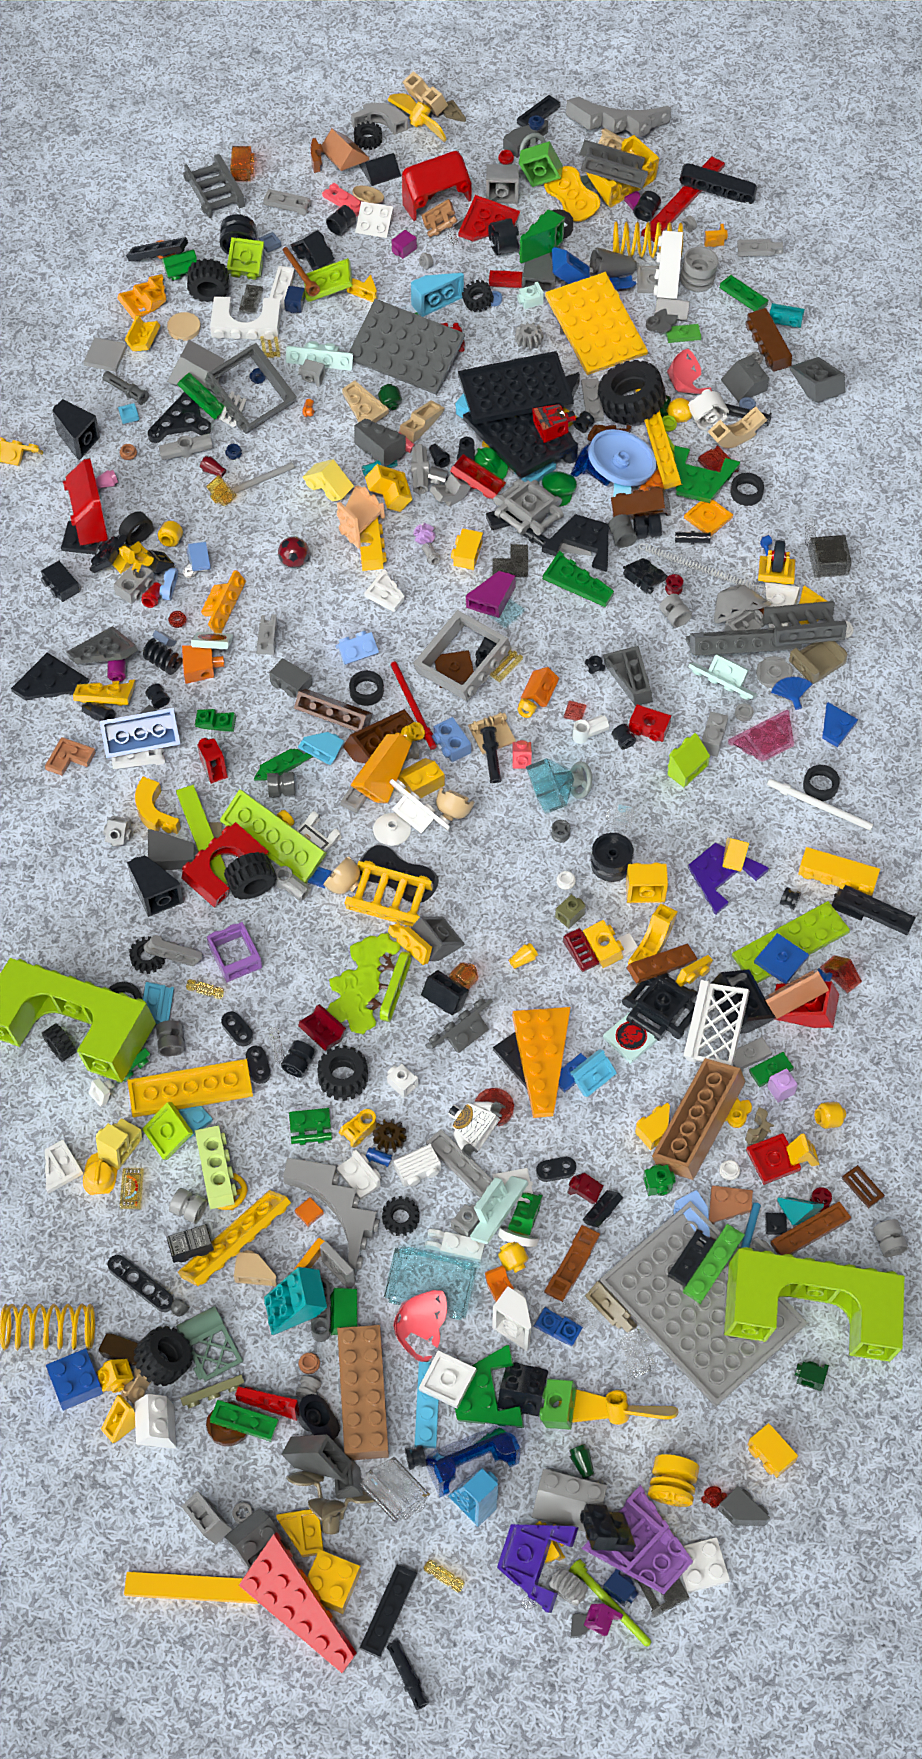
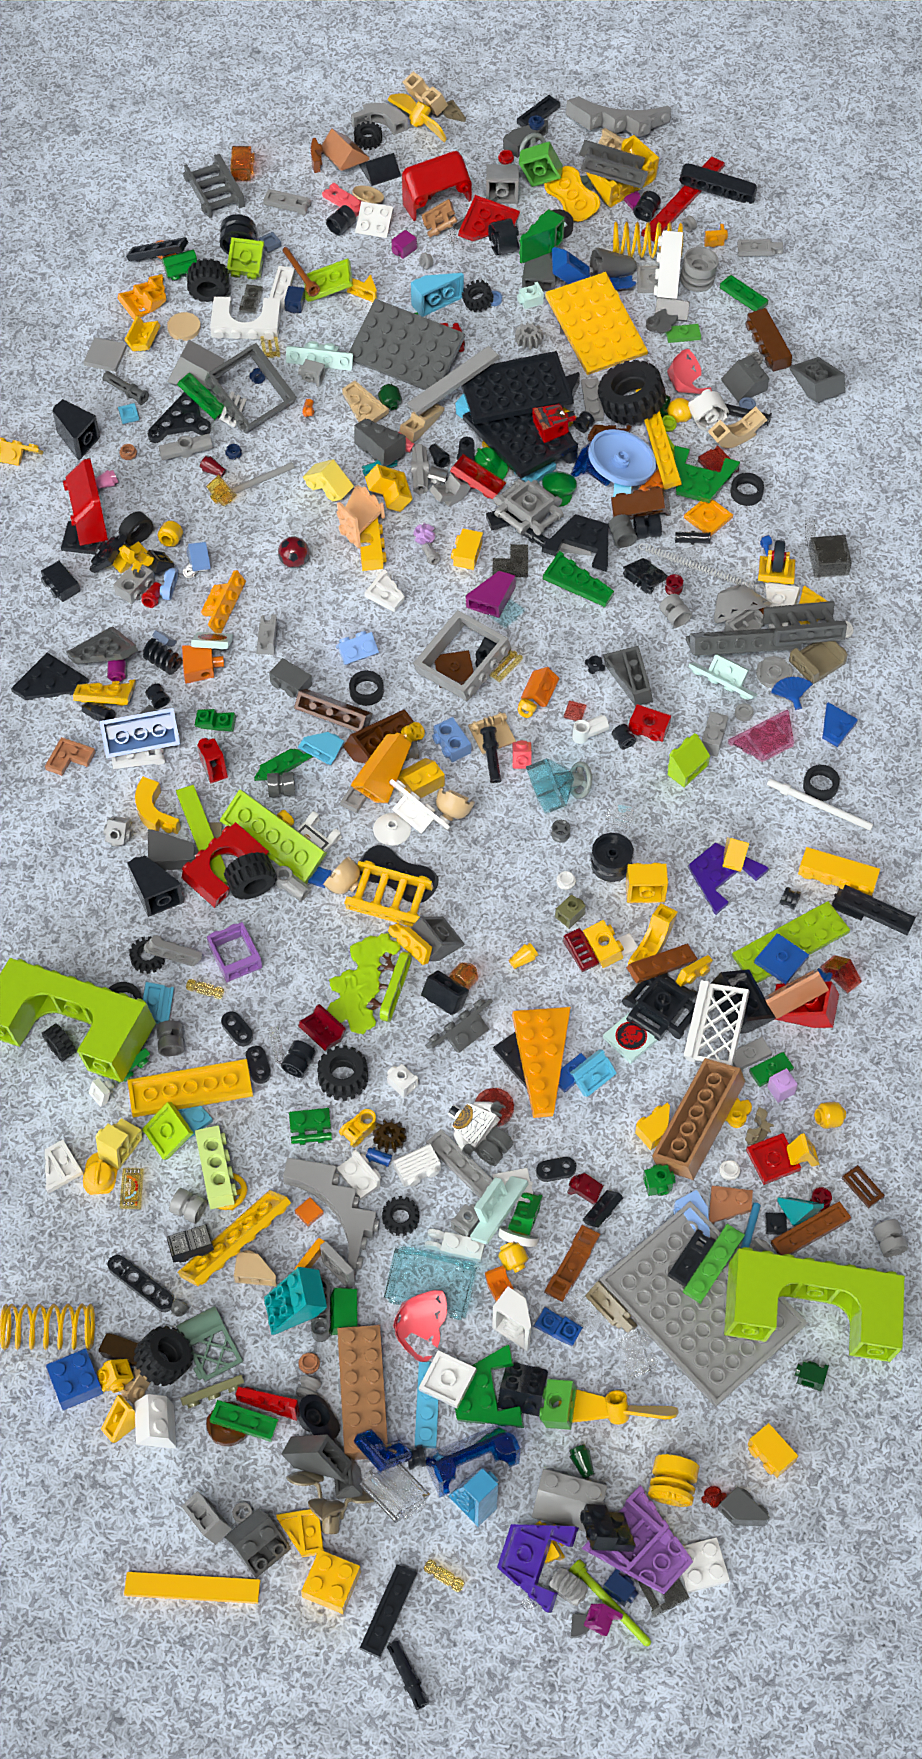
(177, 615): clear red plate -> none
(292, 1599): wing -> none
(313, 249): black brick -> none
(382, 1455): none -> clear blue brick
(412, 703): red bar -> none
(453, 380): none -> light grey tile
(495, 1144): none -> dark grey wheel
(505, 278): red plate -> none
(786, 315): teal bracket -> none

